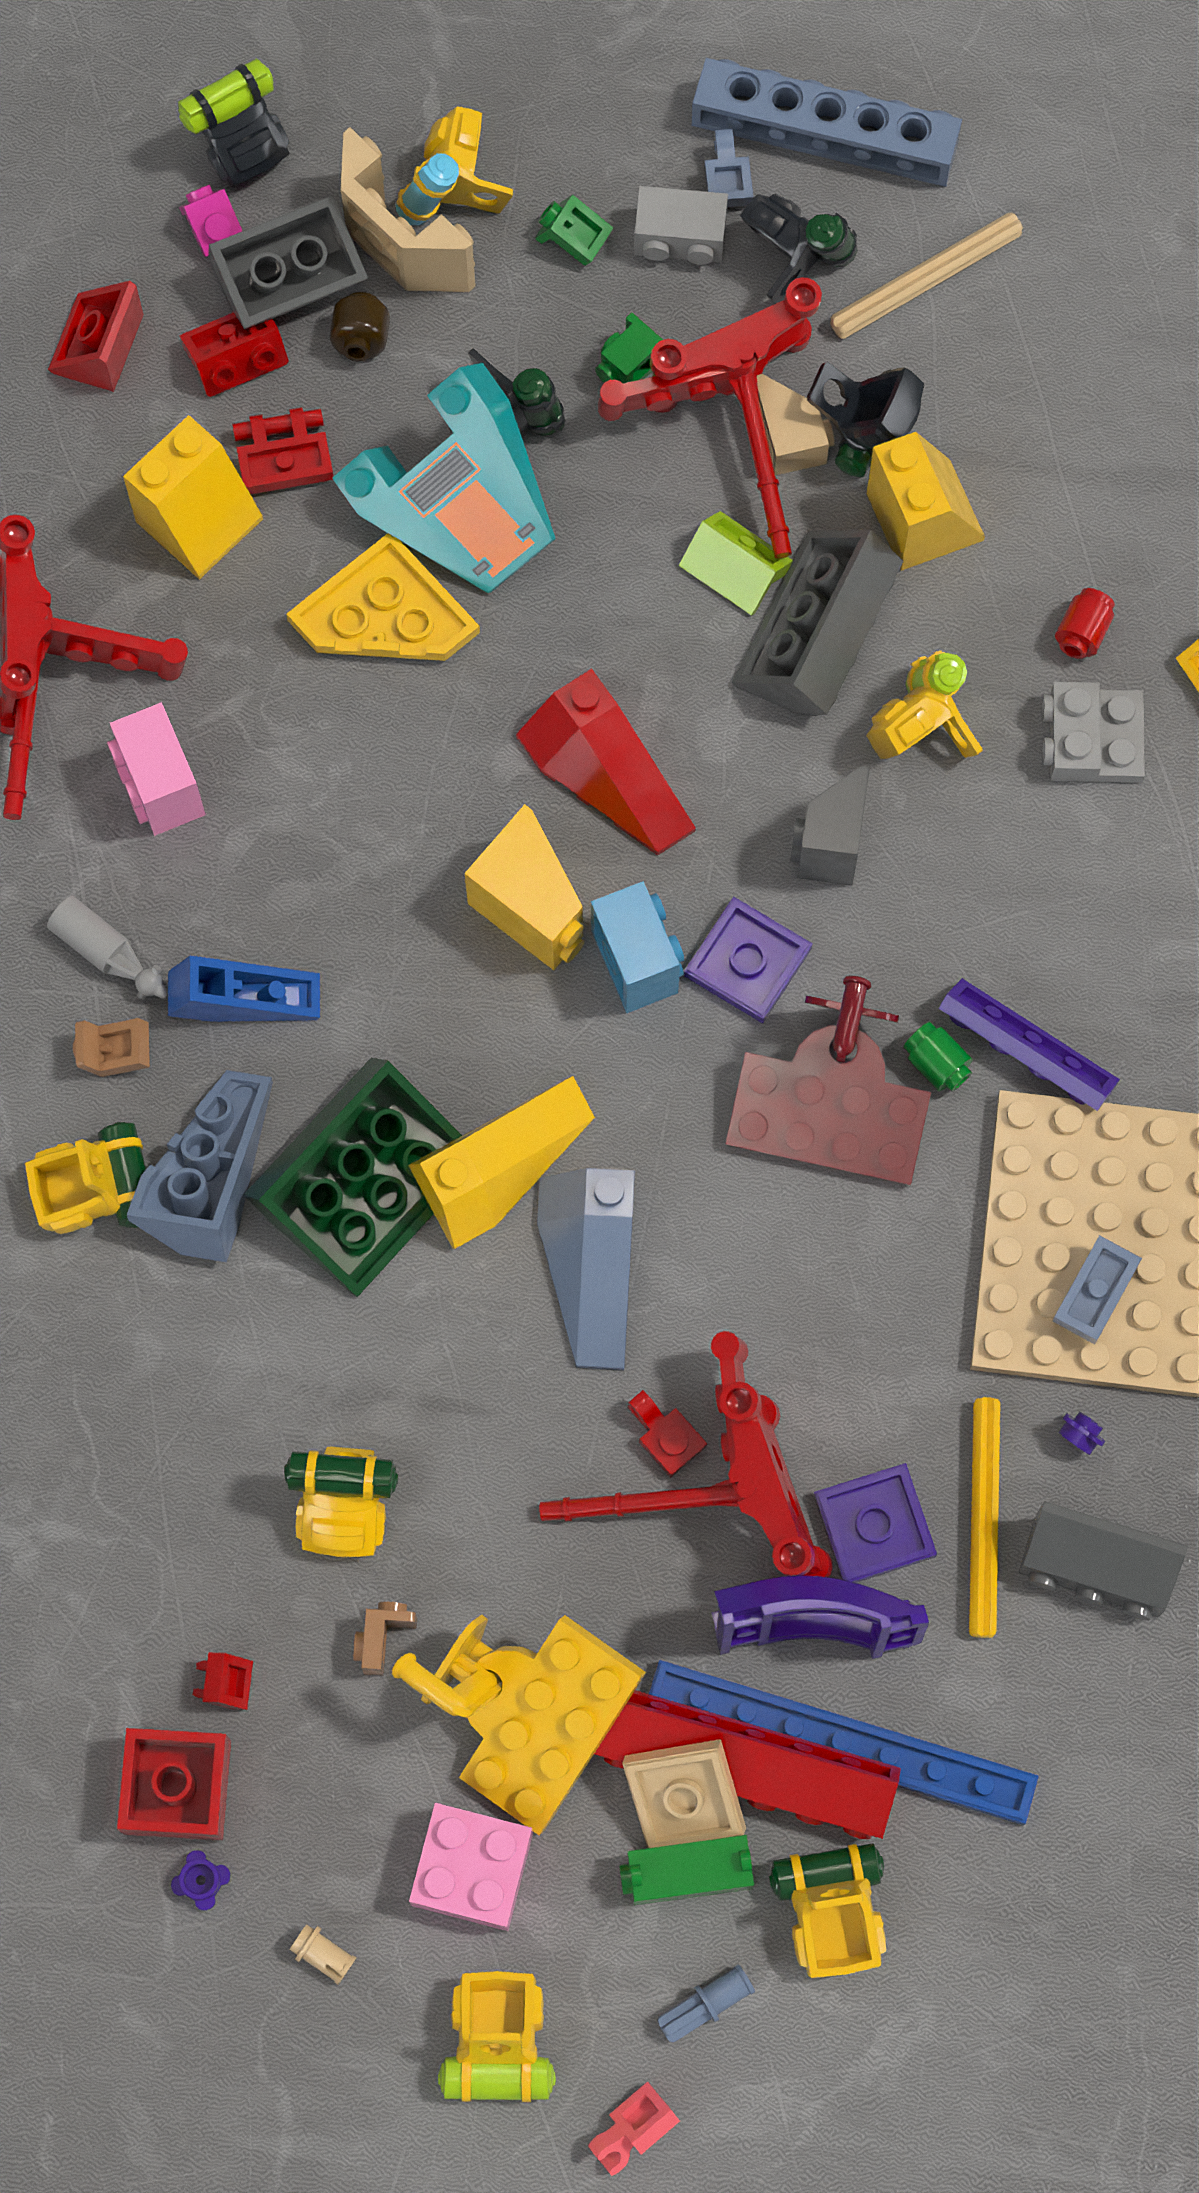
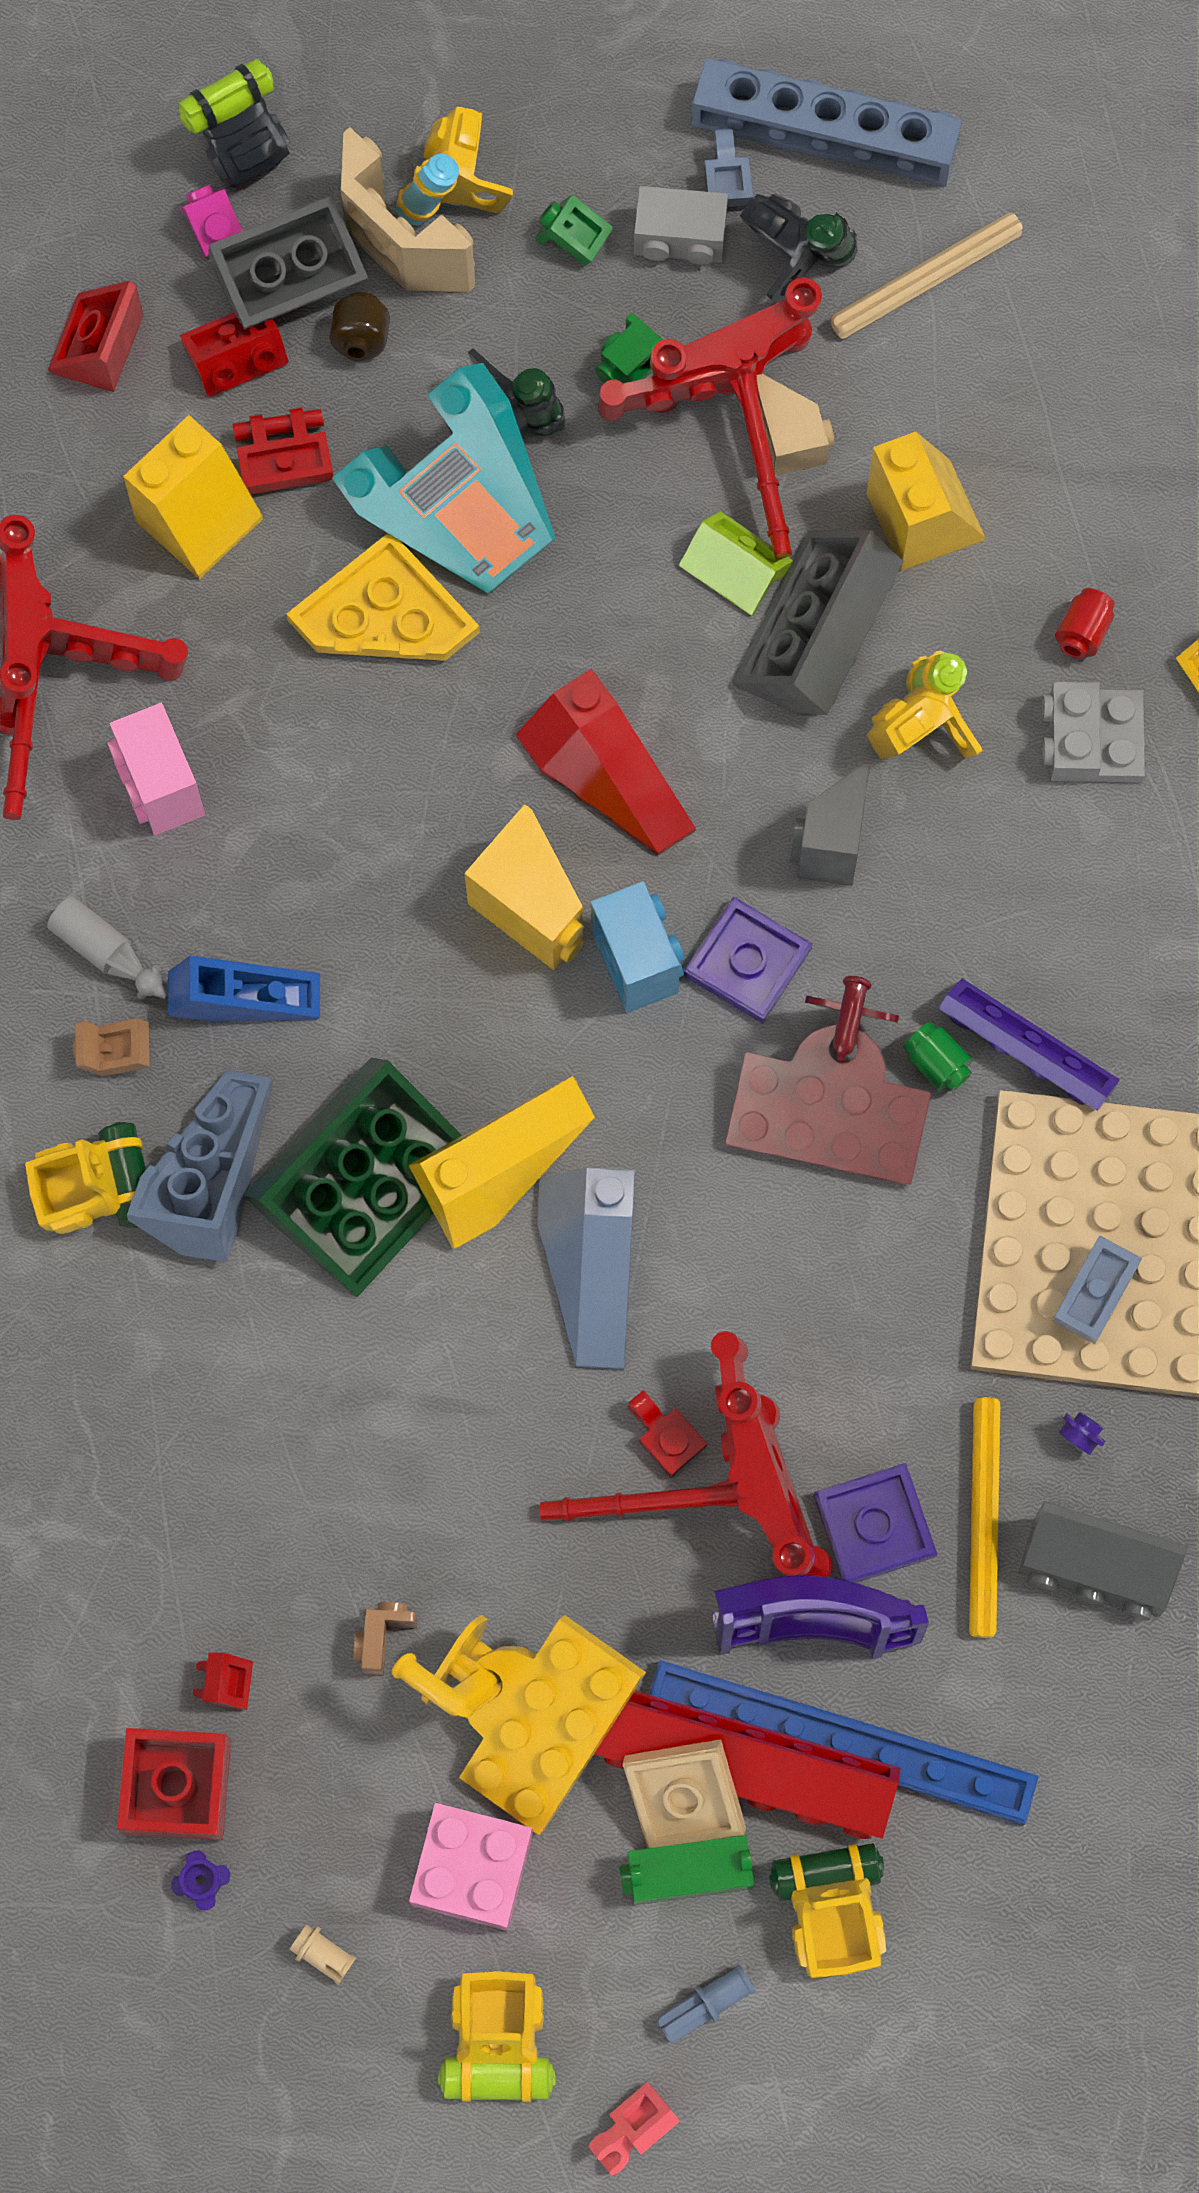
(340, 1499): yellow piece -> none
(872, 412): black piece -> none

